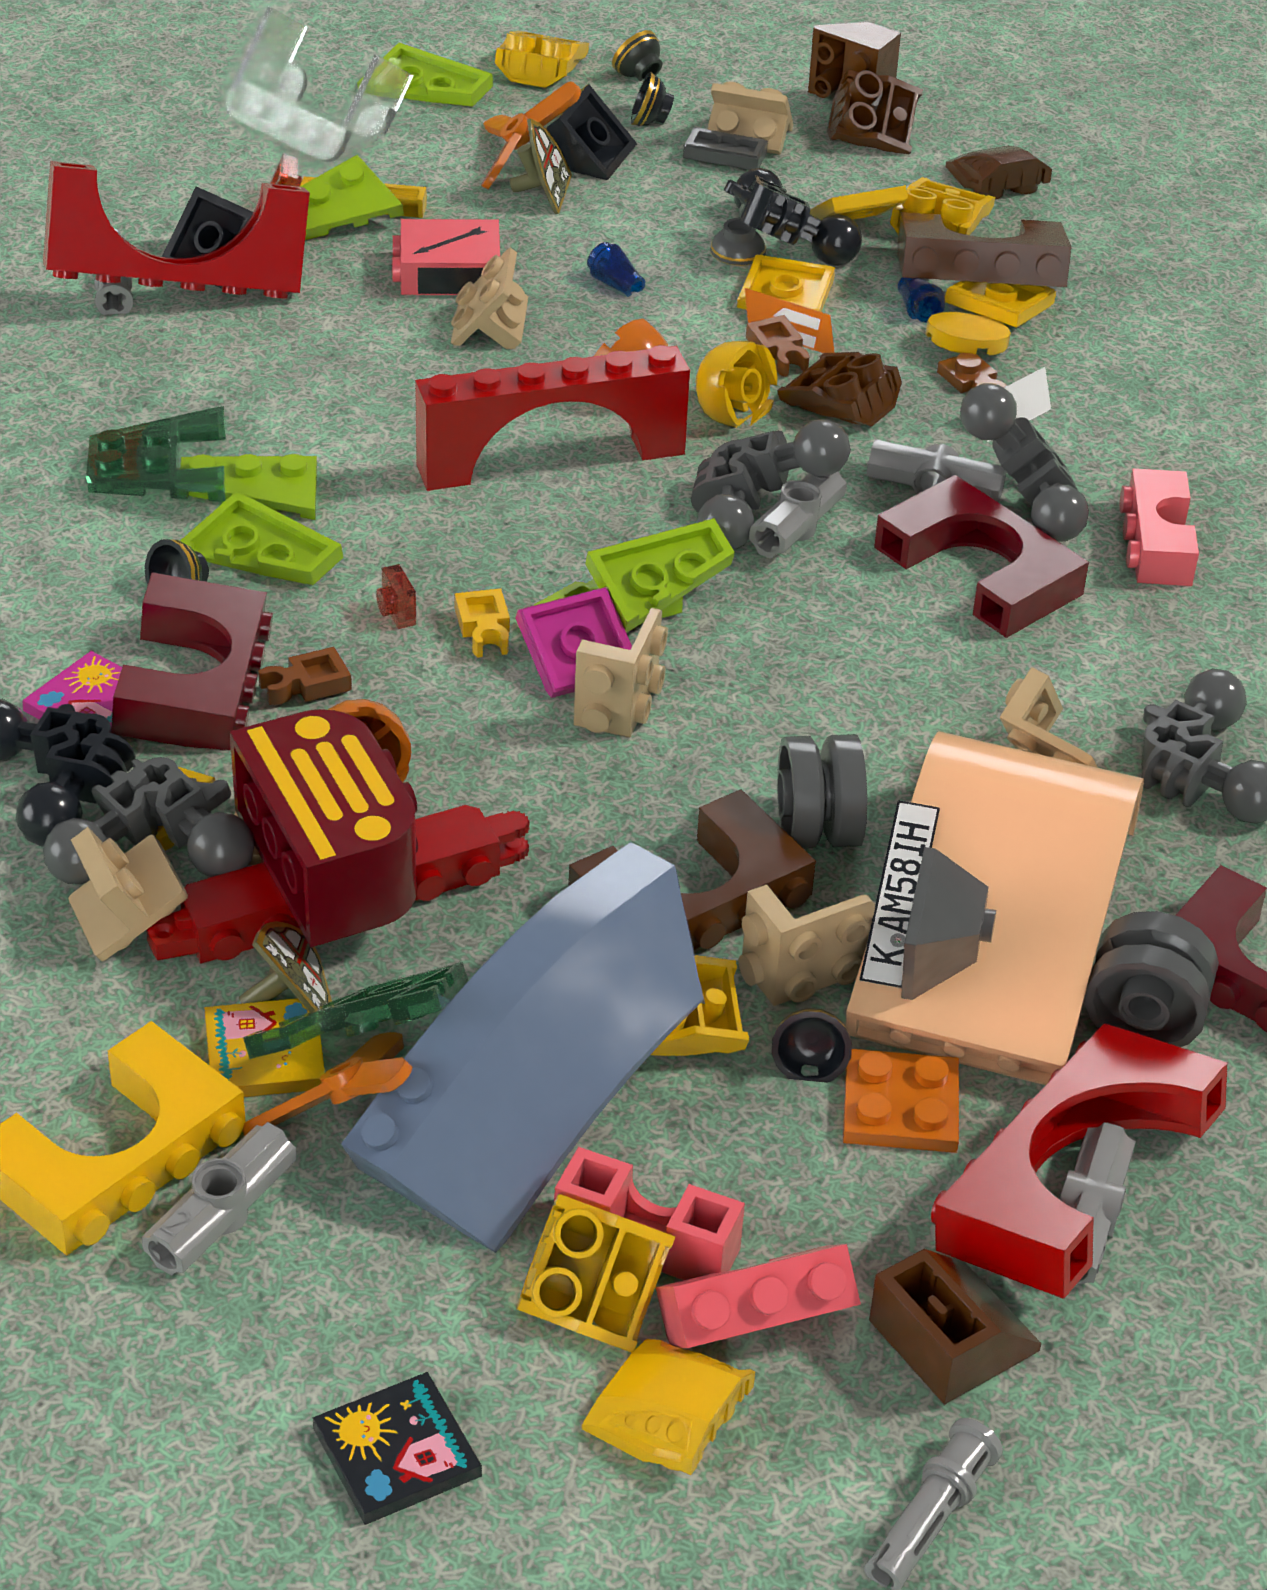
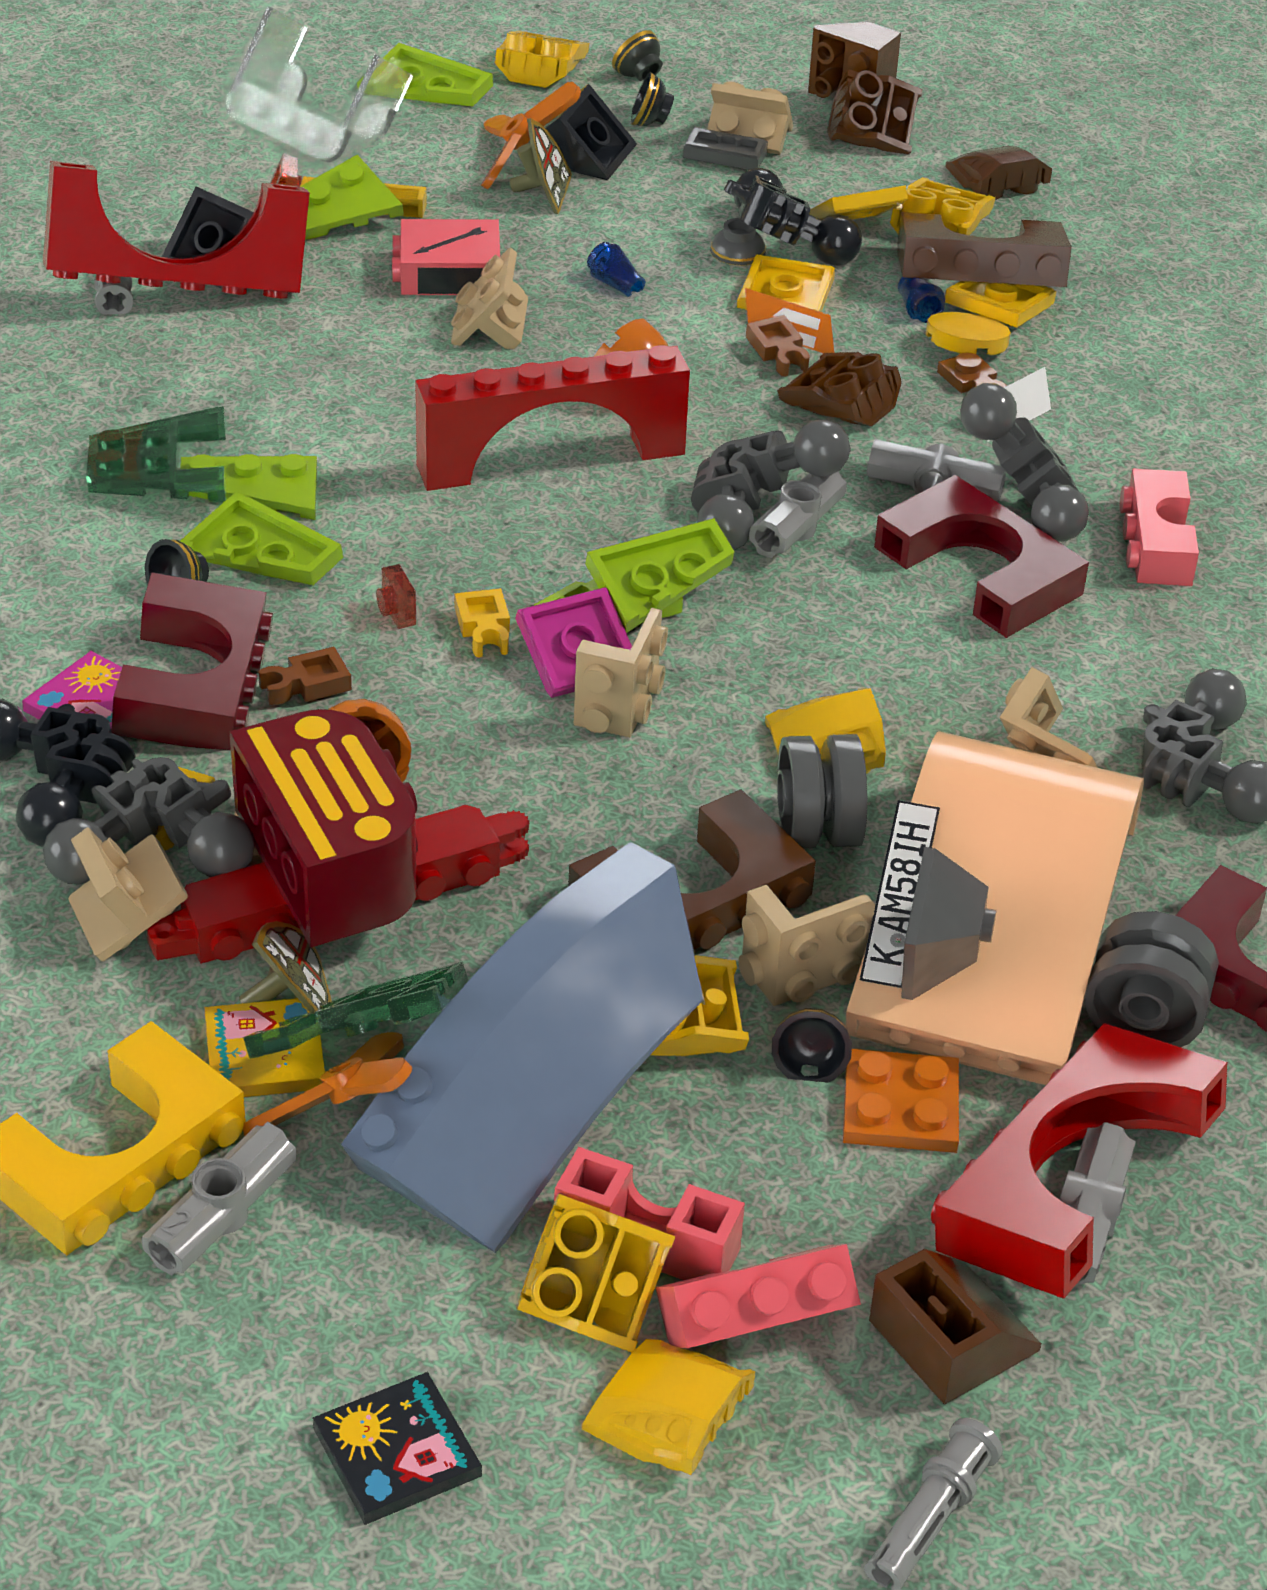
(736, 377): yellow cylinder -> none
(834, 715): none -> yellow slope

